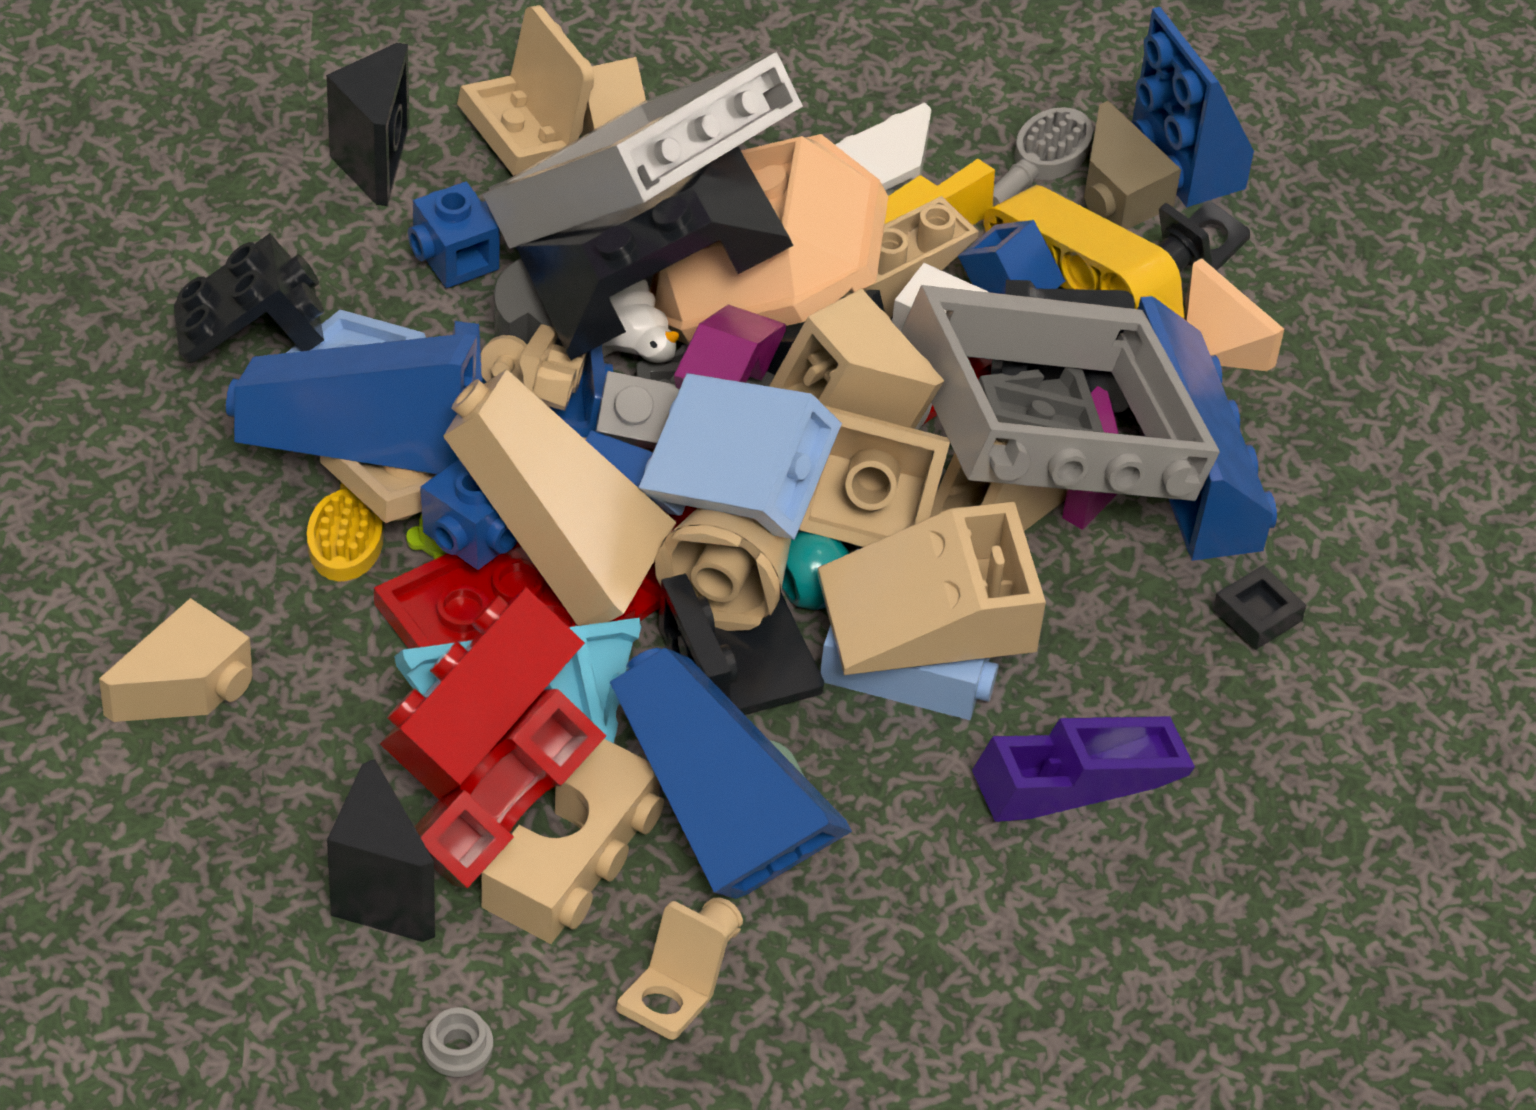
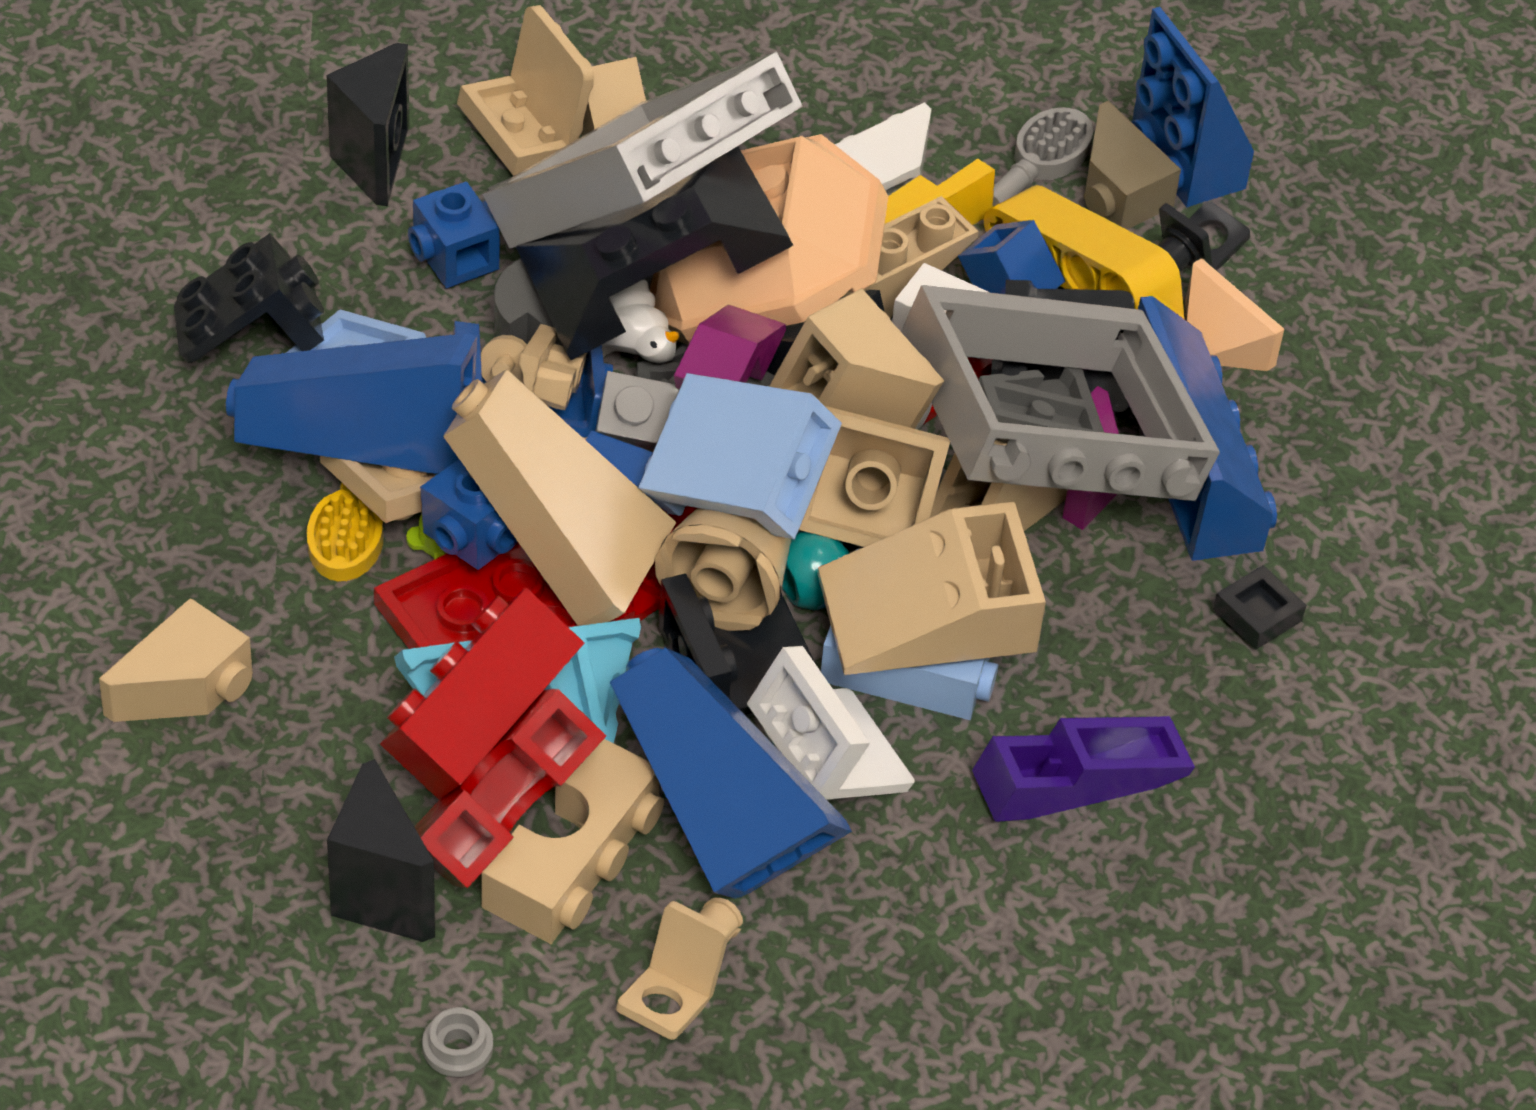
(825, 731): none -> white bracket

